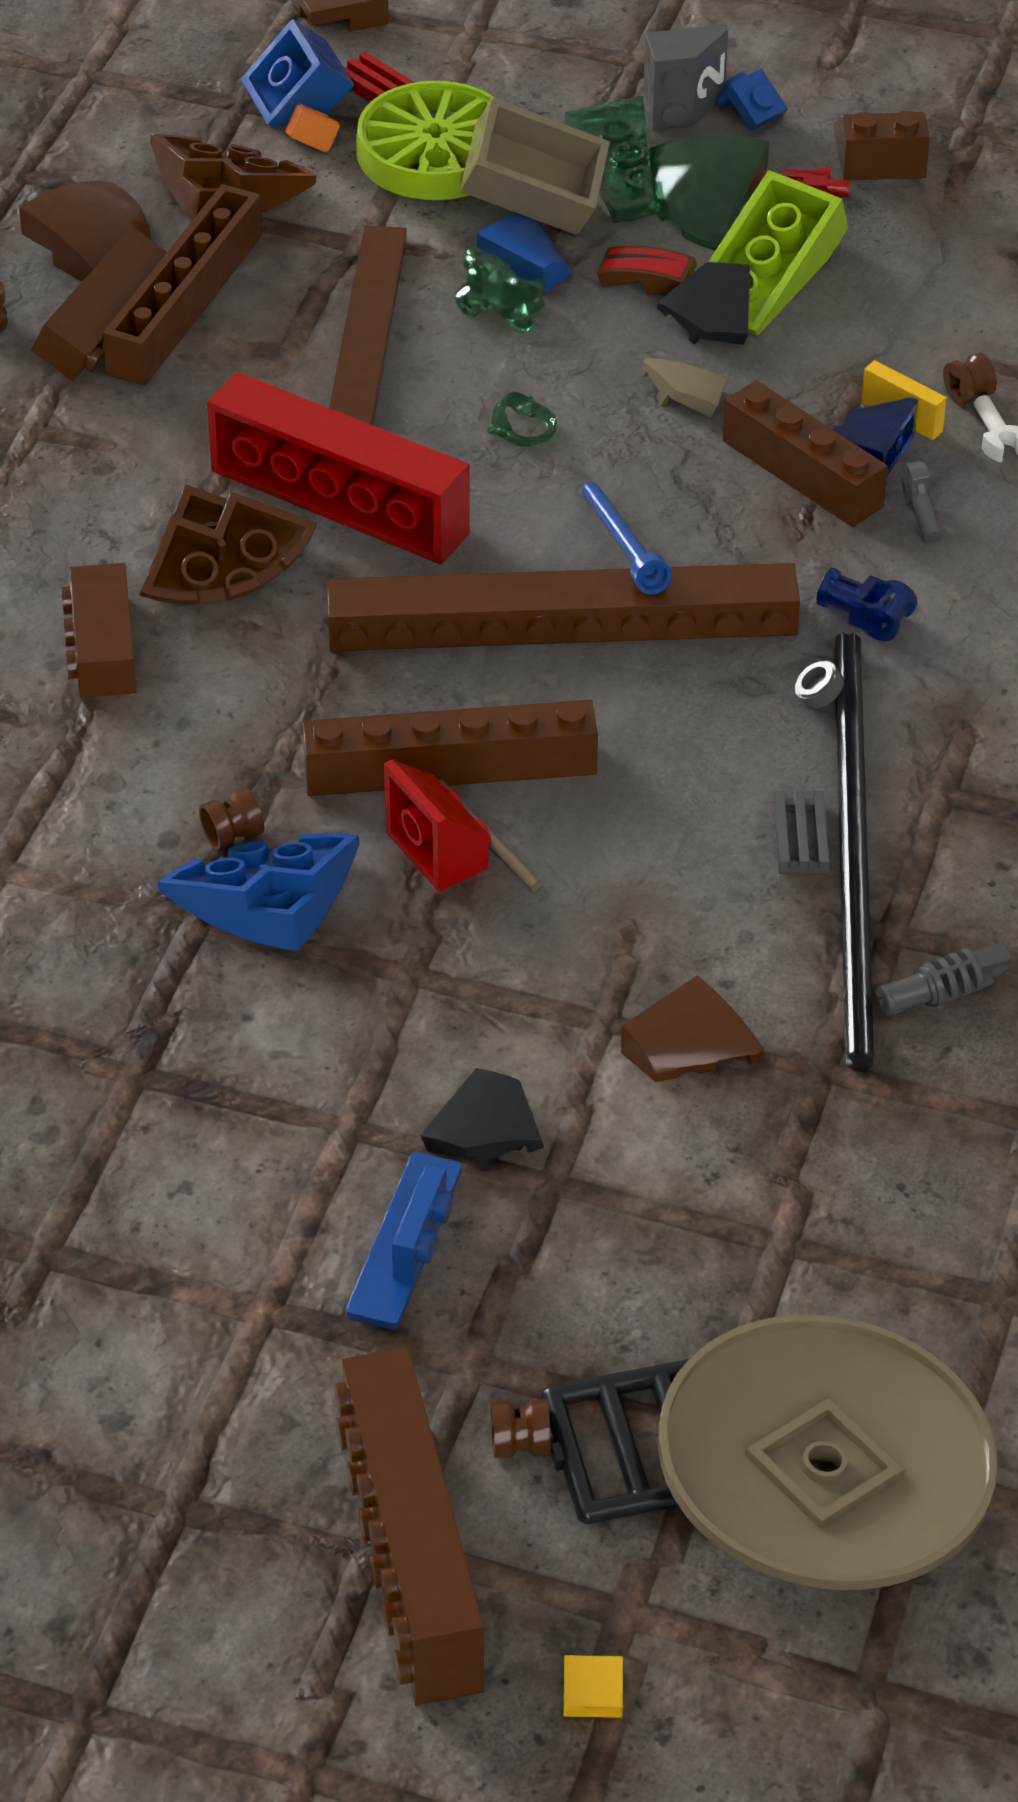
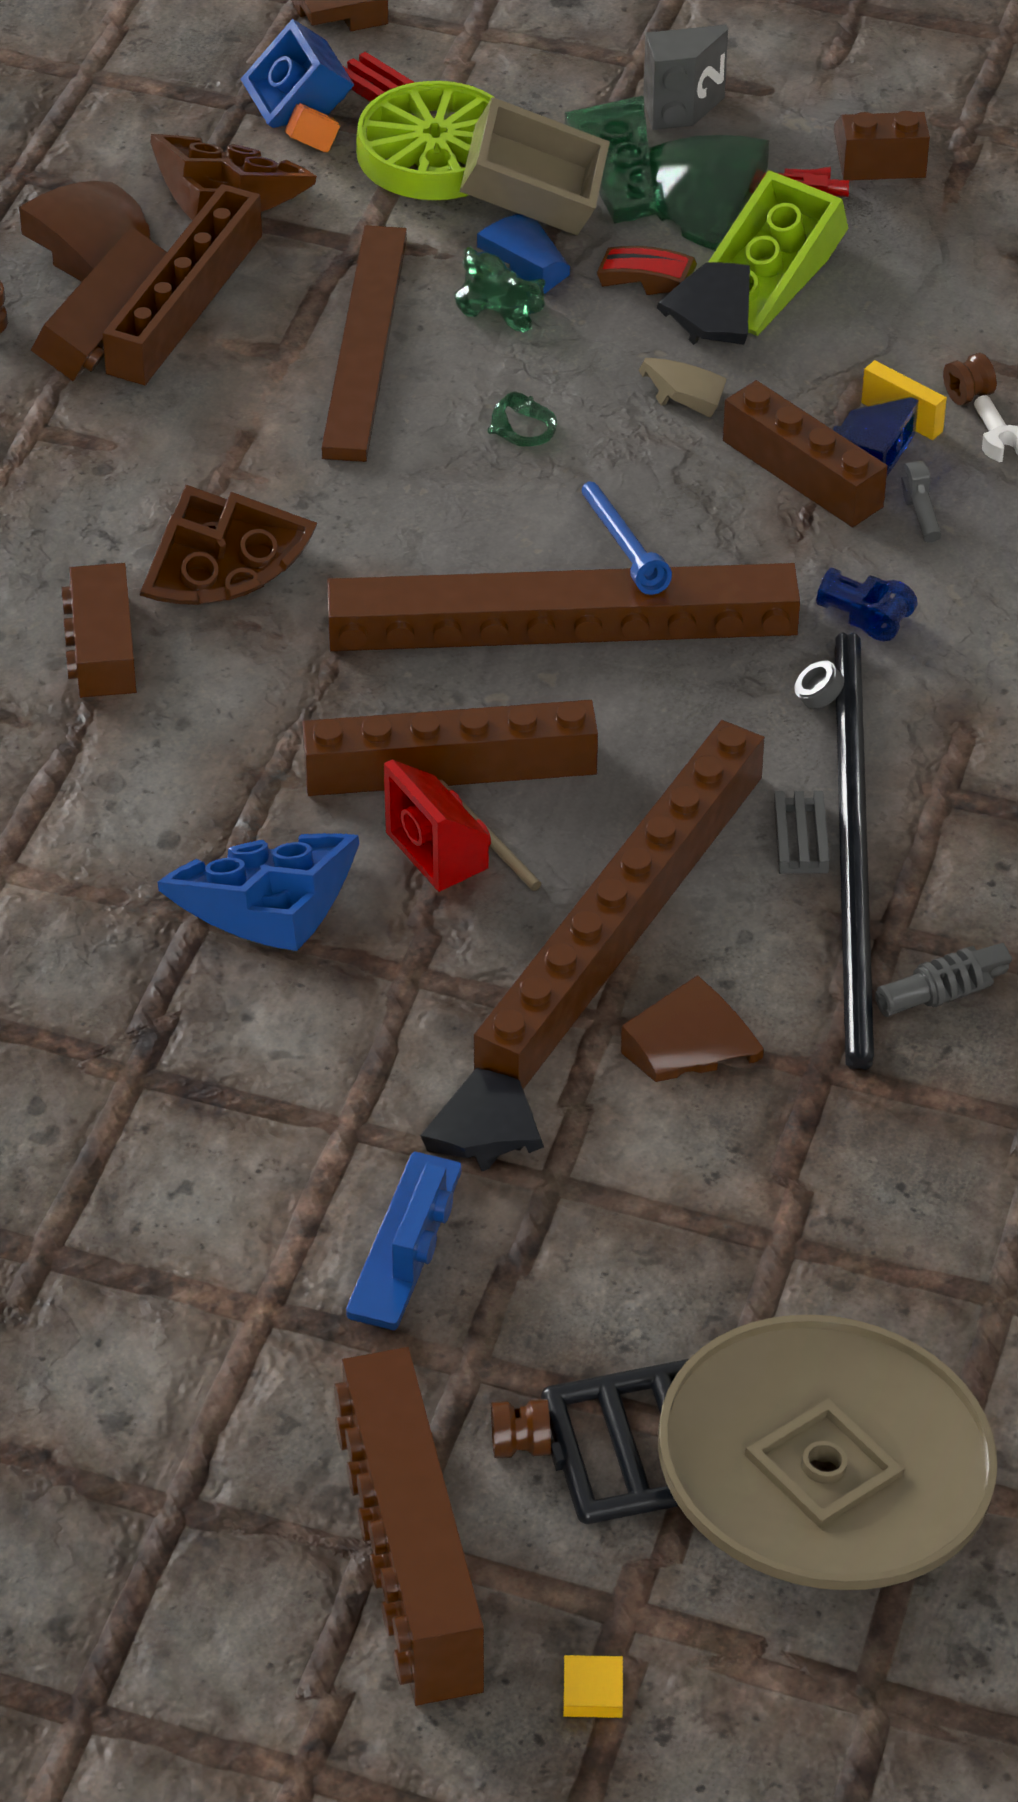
(231, 819): reddish brown wheel -> none
(339, 467): red brick -> none
(620, 905): none -> reddish brown brick
(753, 99): blue bracket -> none

